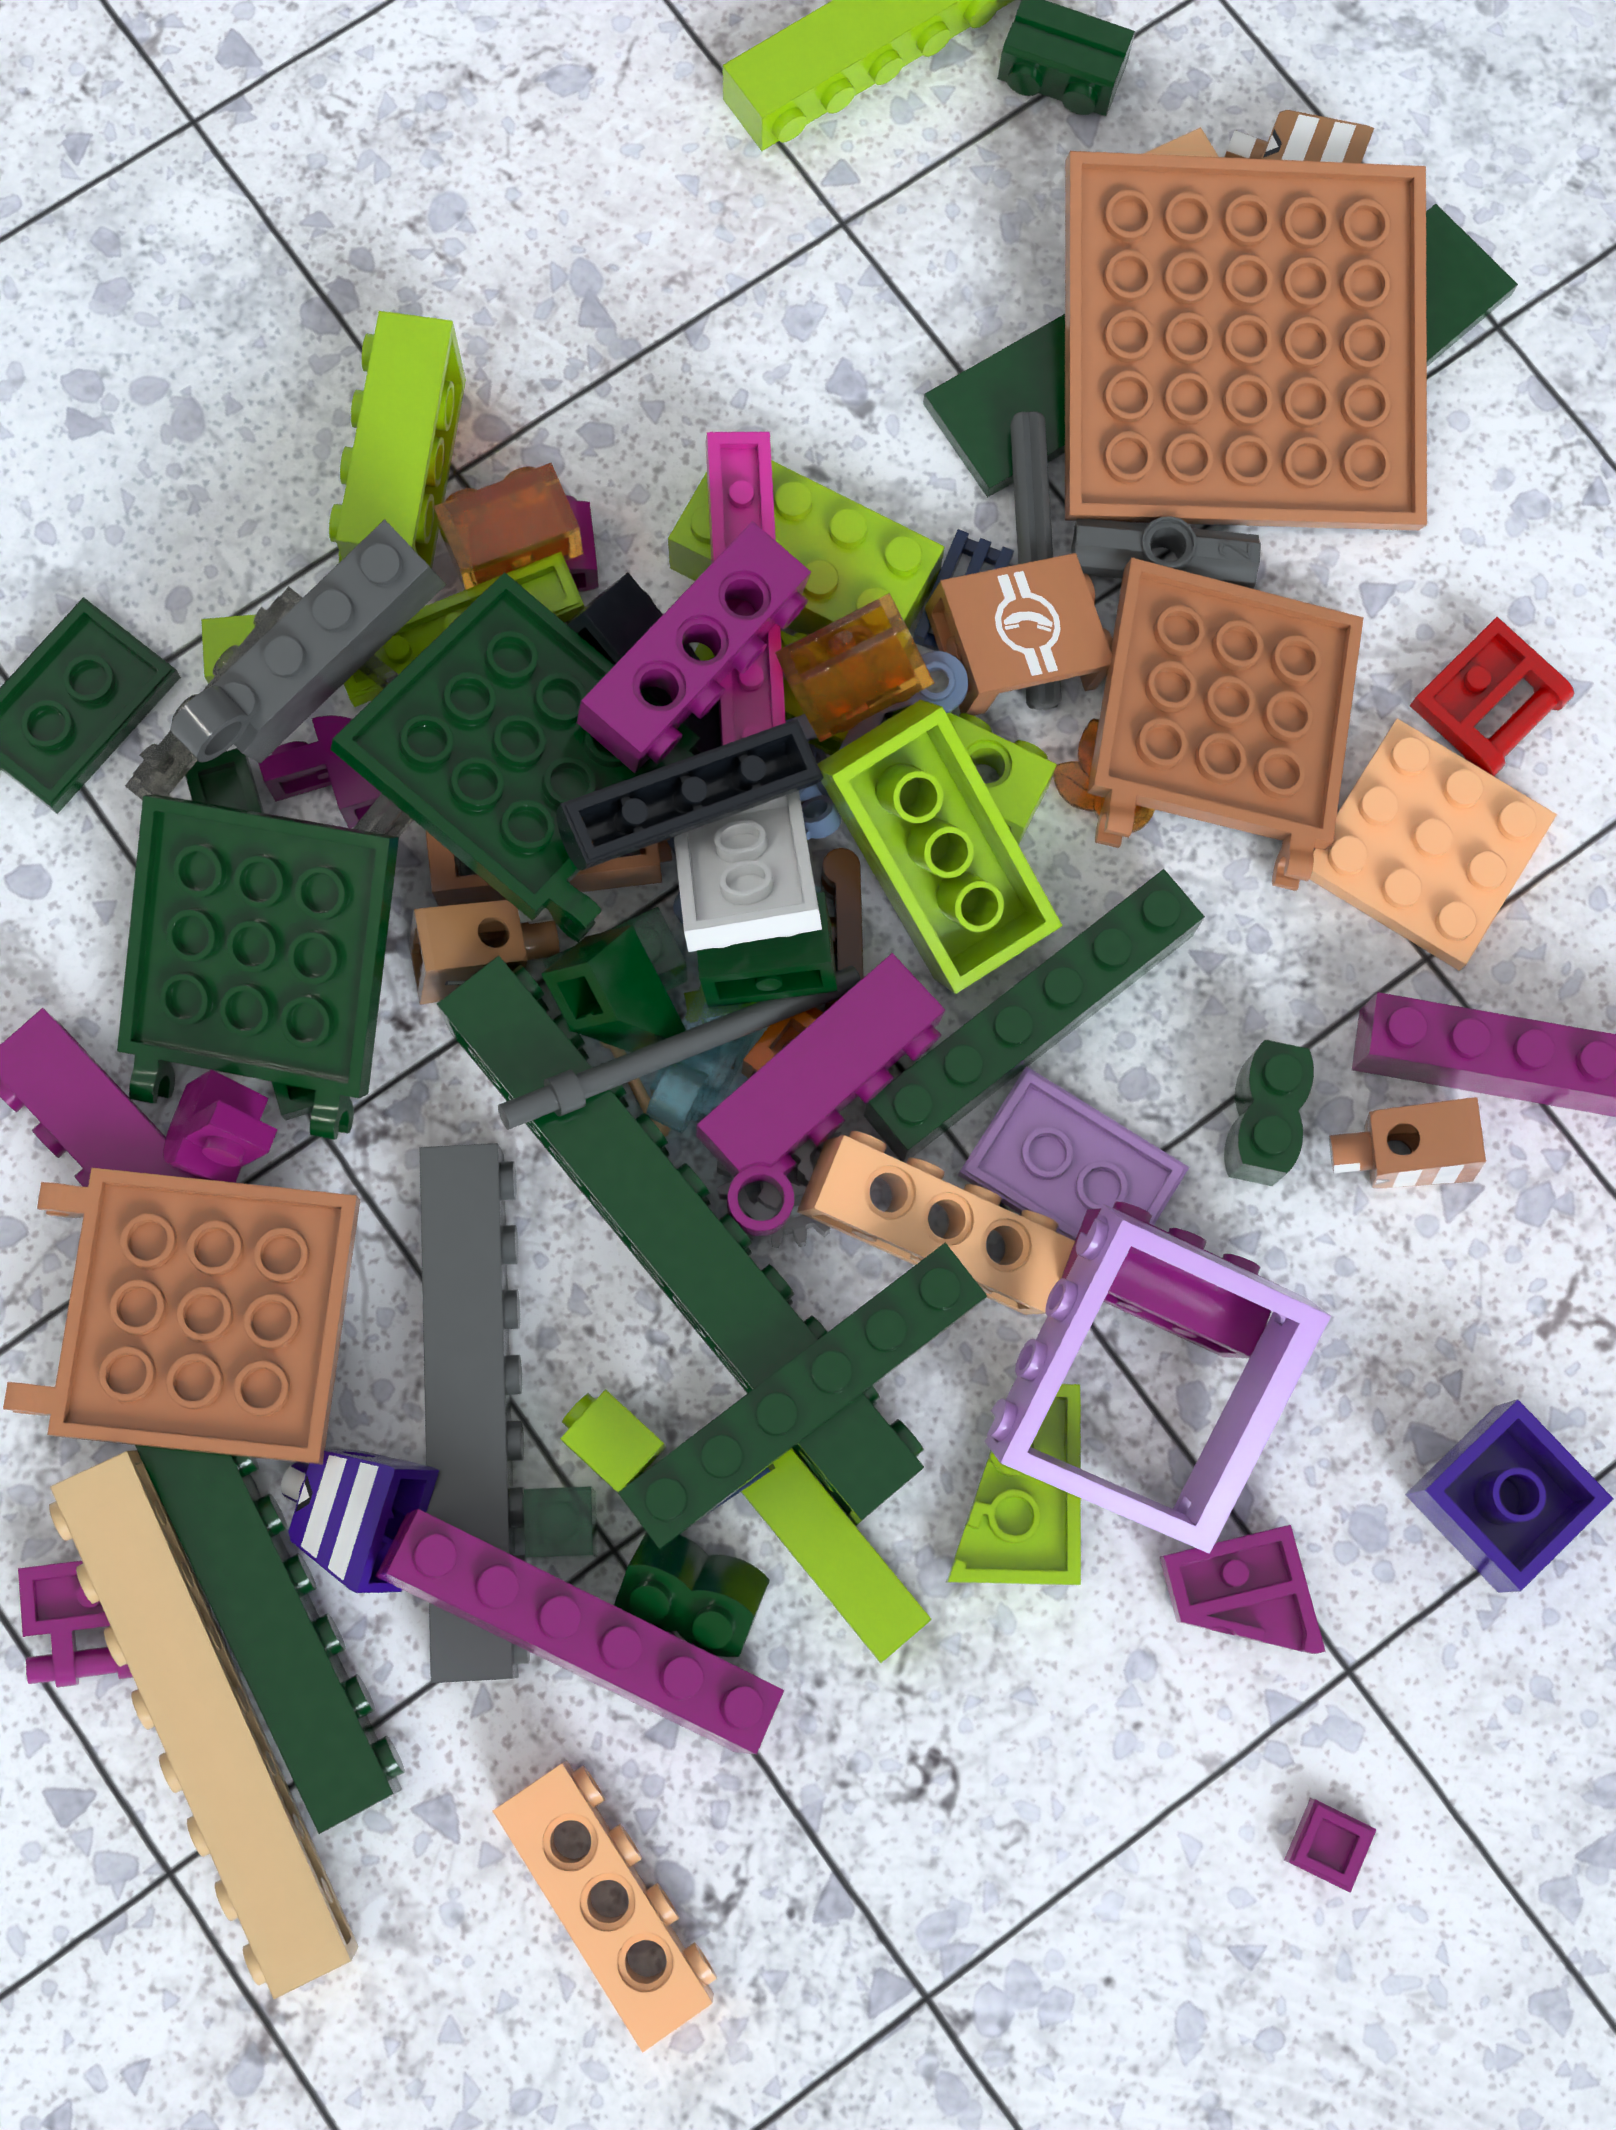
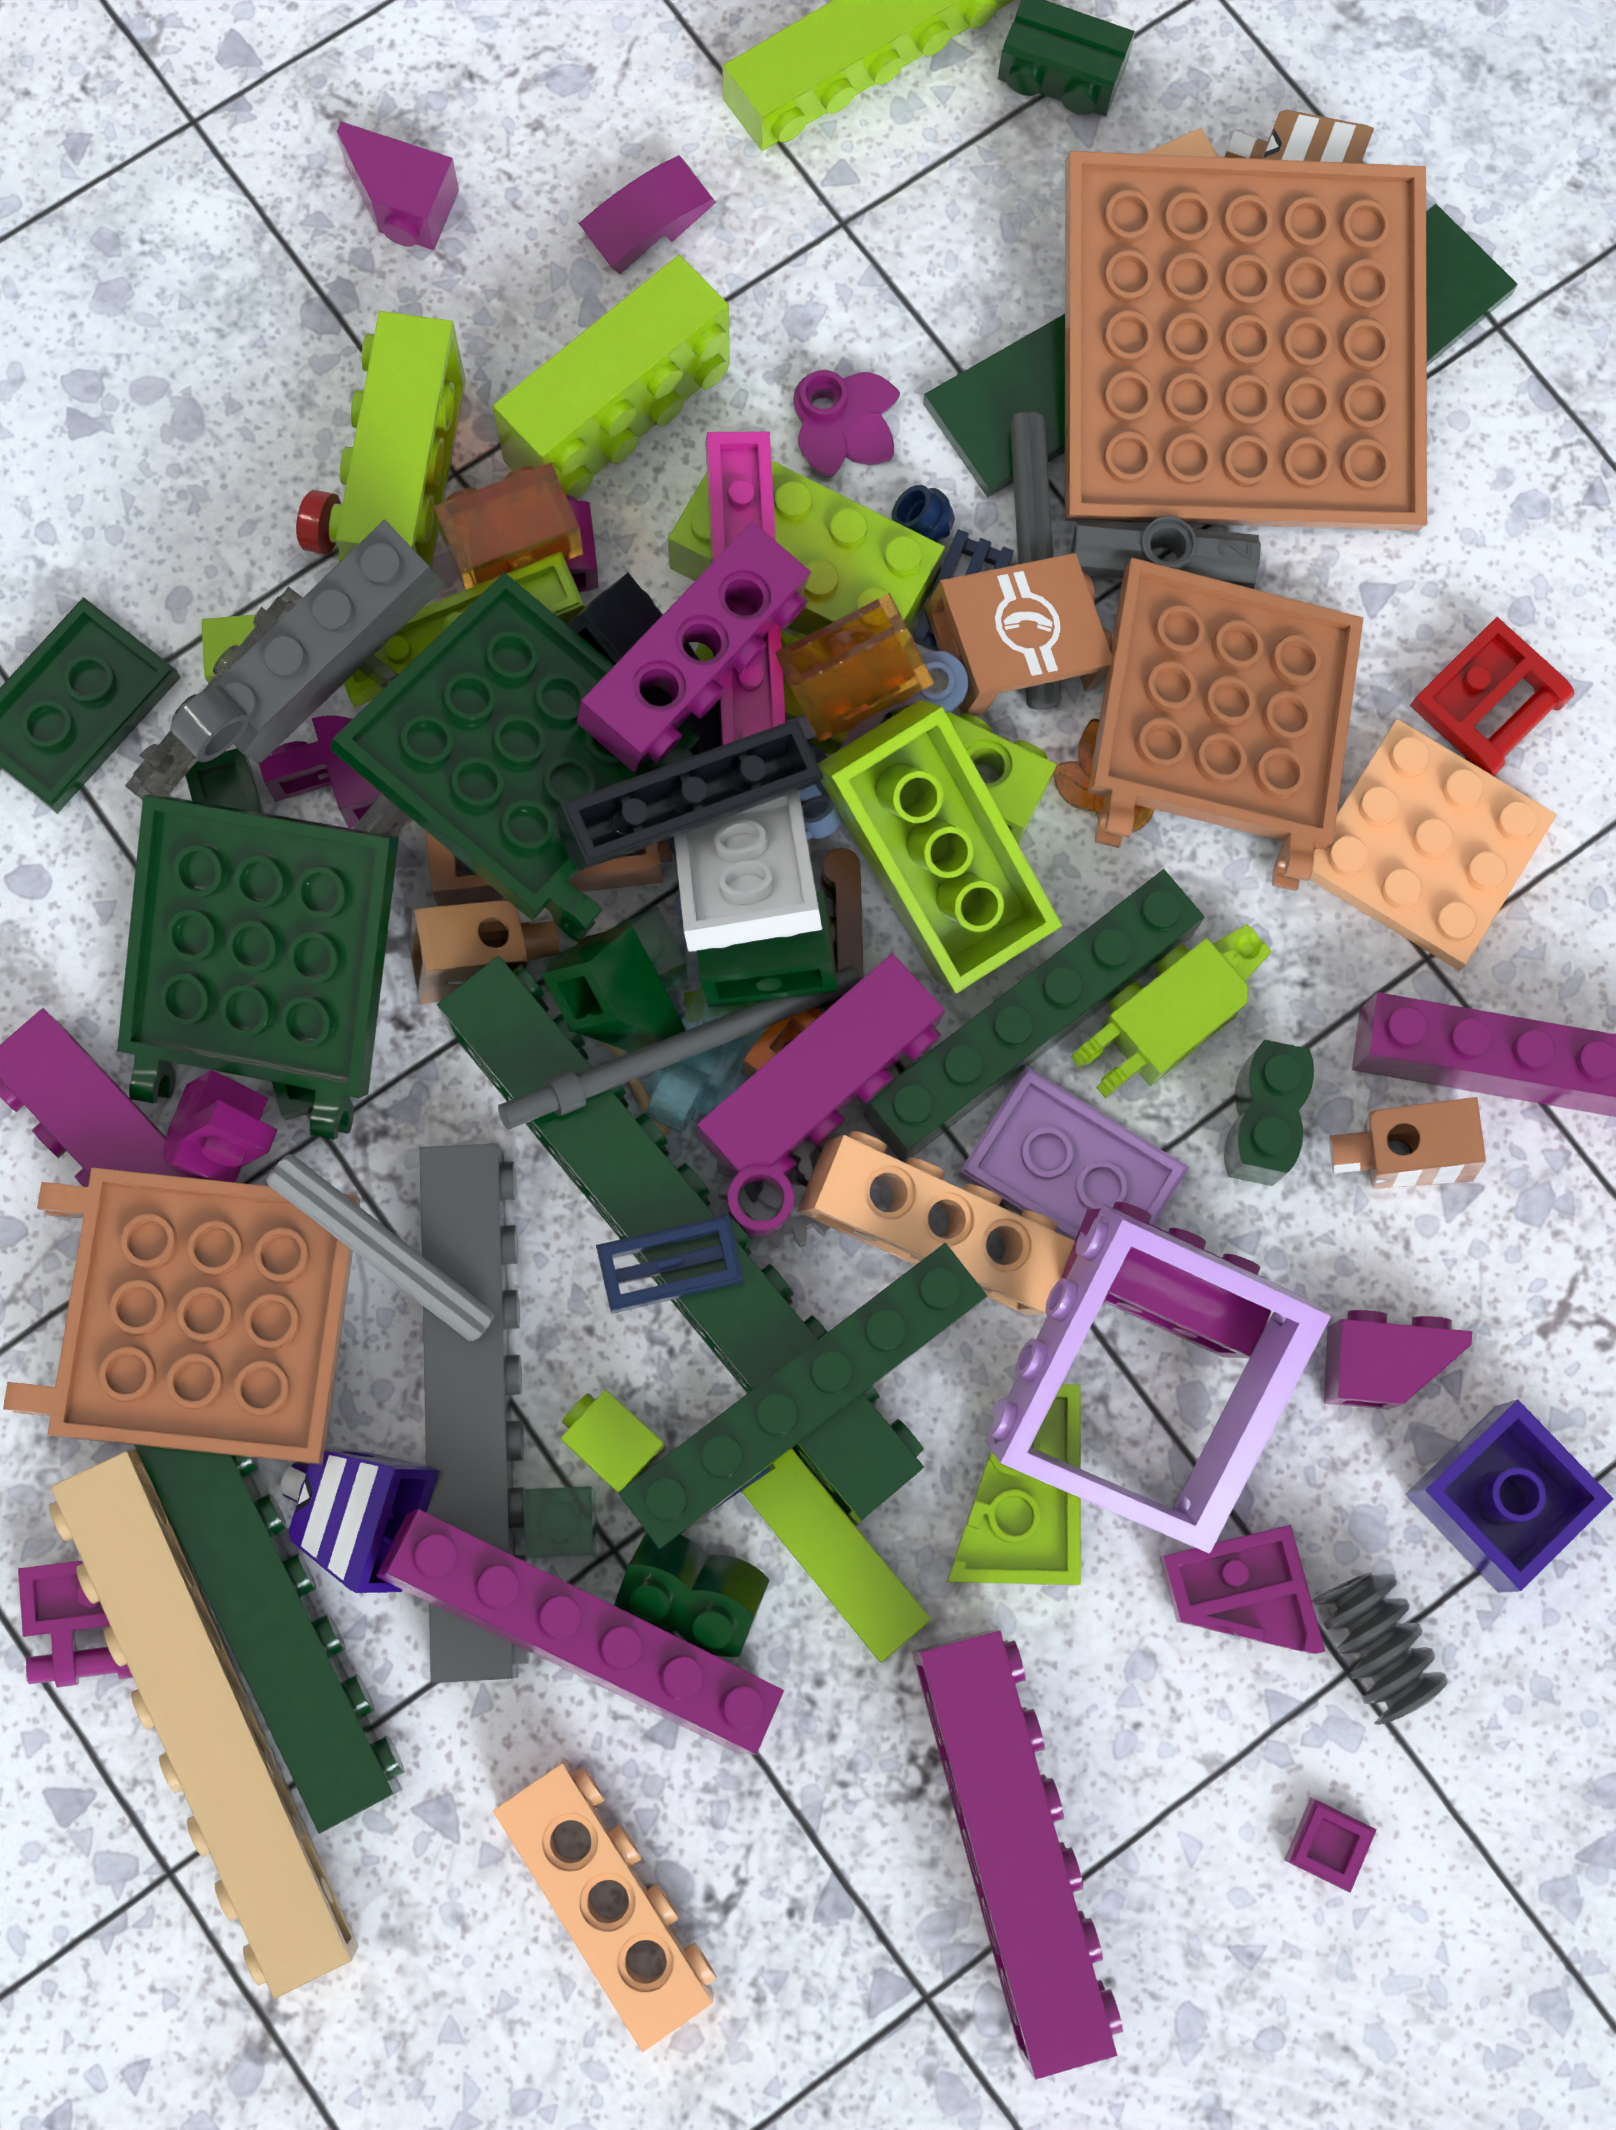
(314, 520): none -> red tile
(380, 1247): none -> light grey axle
(401, 185): none -> magenta slope
(618, 378): none -> lime brick
(645, 210): none -> magenta slope
(674, 1290): none -> dark blue tile
(851, 426): none -> magenta plate
(924, 512): none -> dark blue plate
(1014, 1853): none -> magenta brick
(1178, 1010): none -> lime hinge
(1383, 1645): none -> dark grey piece
(1386, 1362): none -> magenta slope

